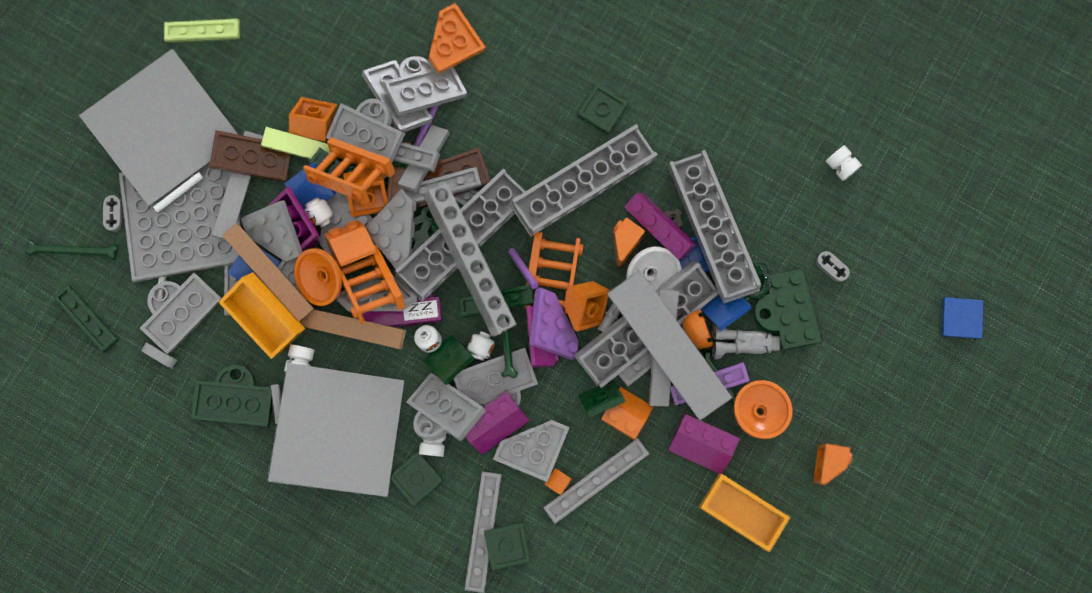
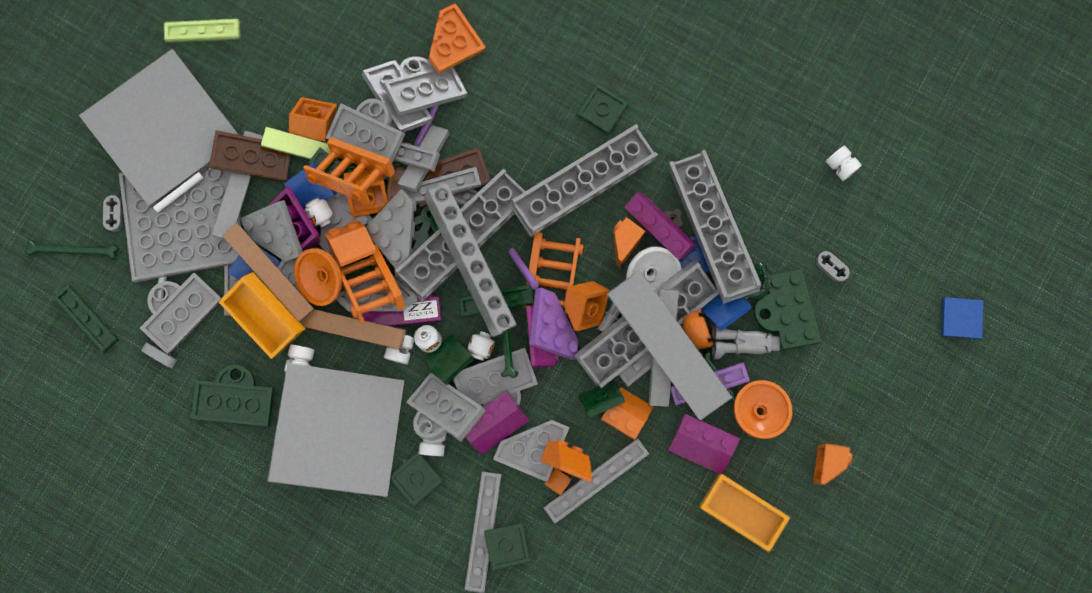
(277, 391): light grey tile -> none
(400, 355): none -> white wheel
(567, 459): none -> orange slope

